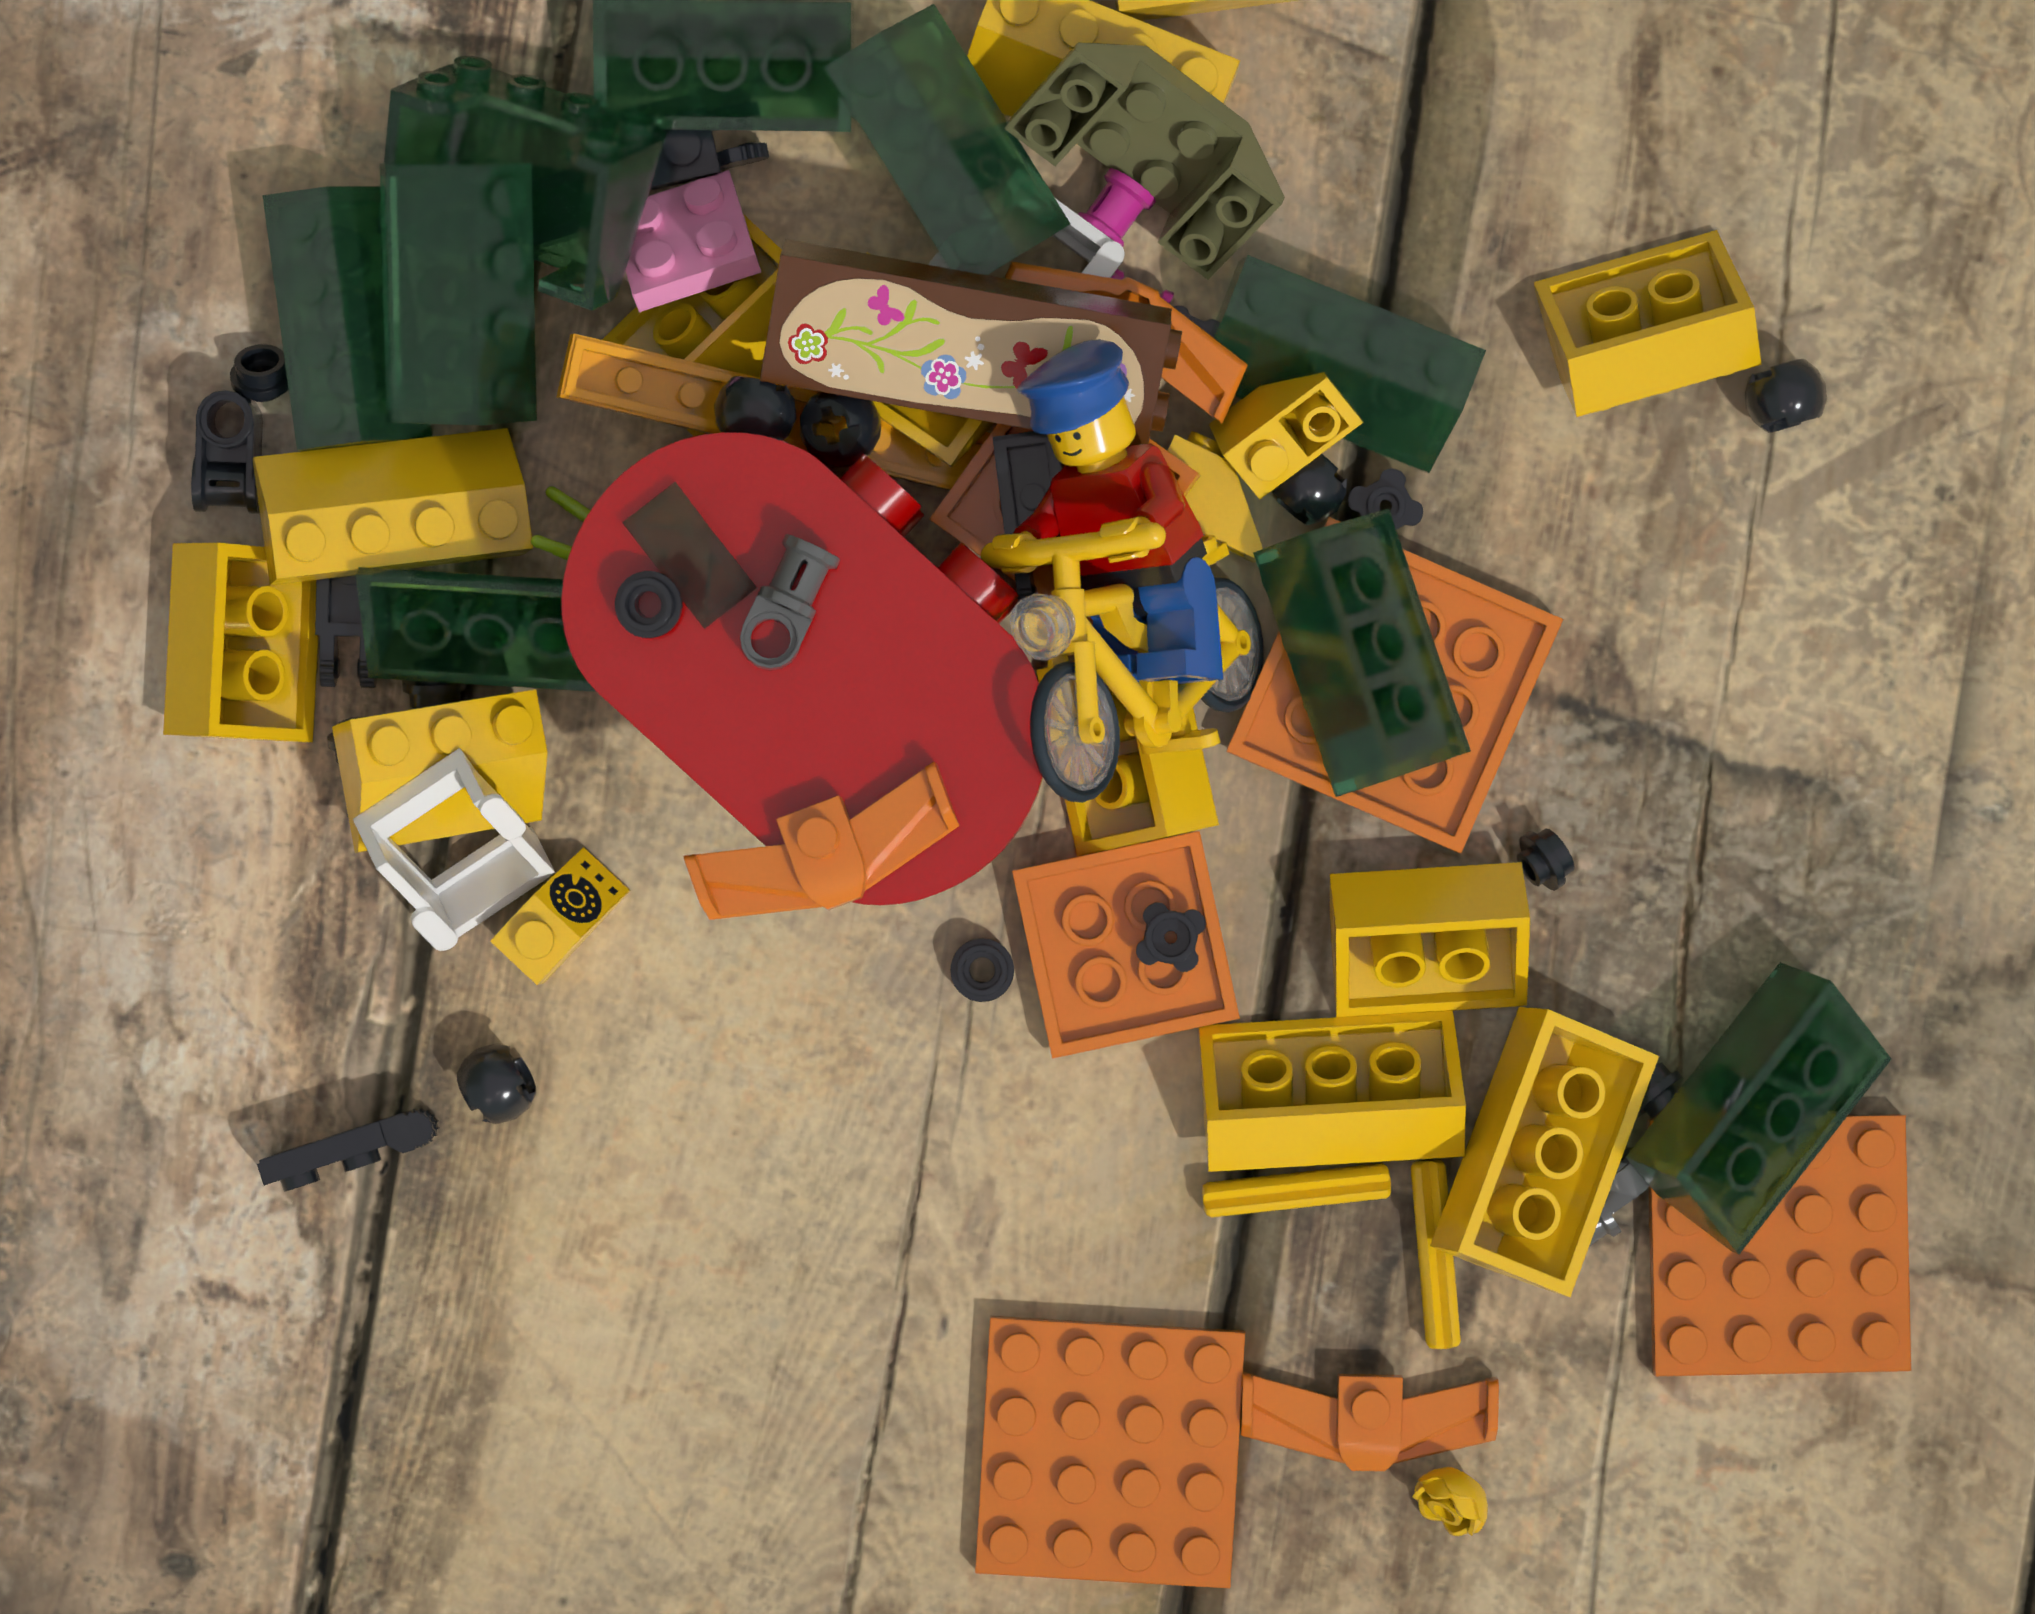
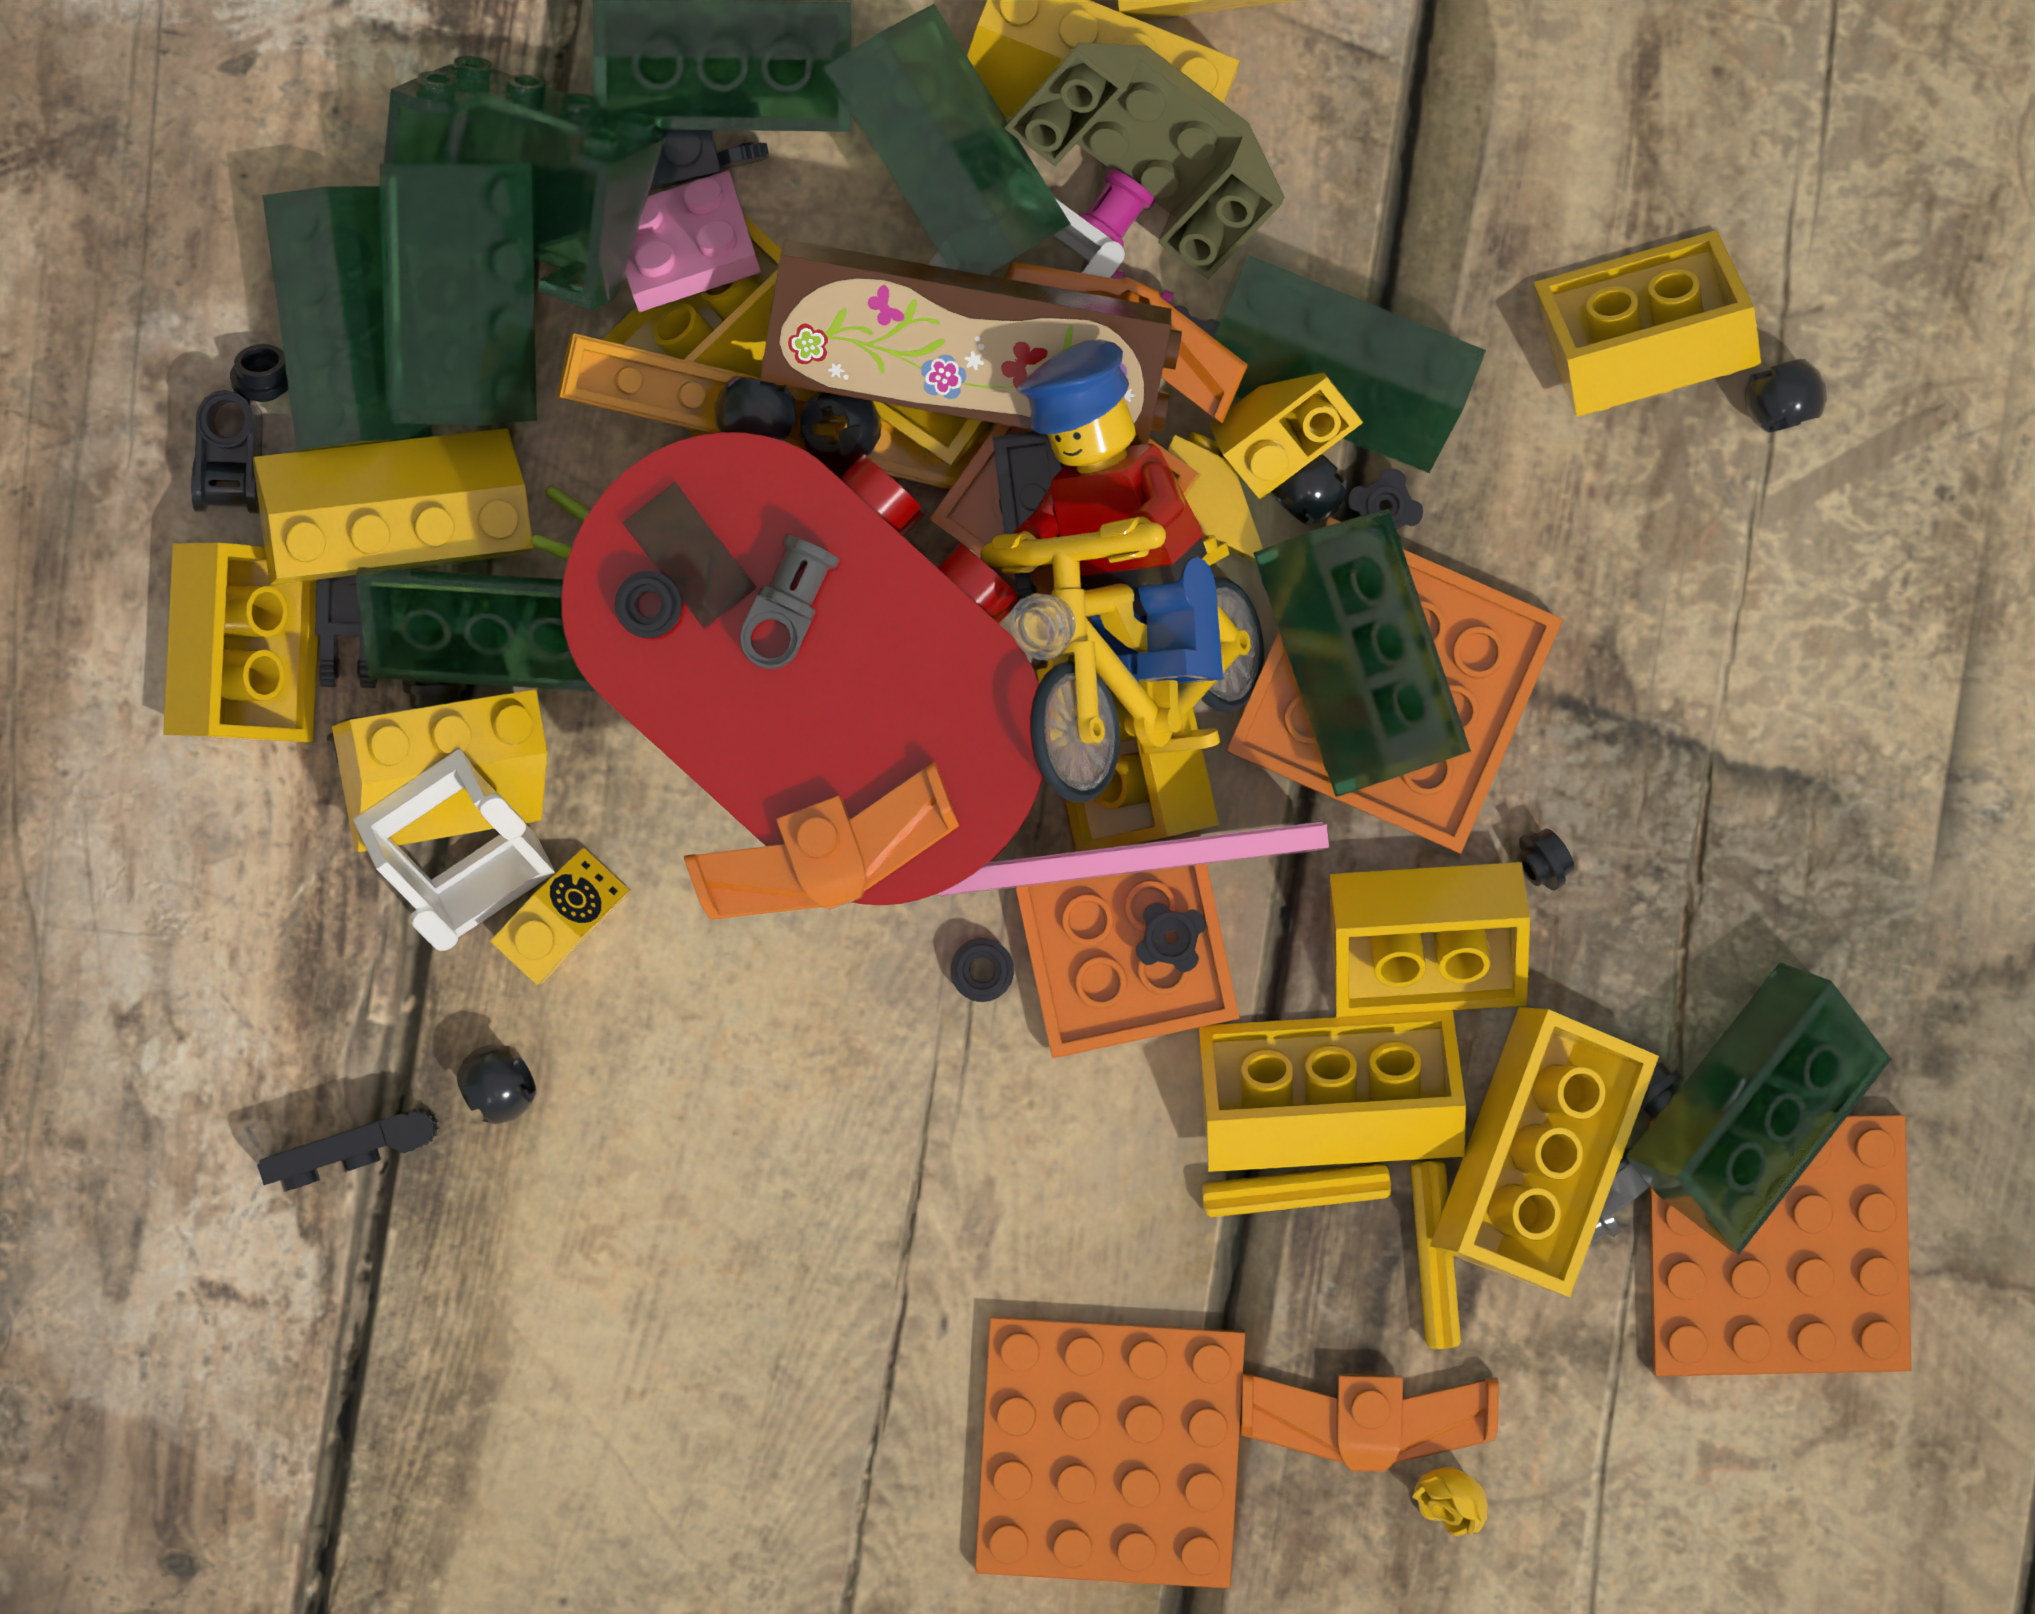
(1144, 858): none -> bright pink tile

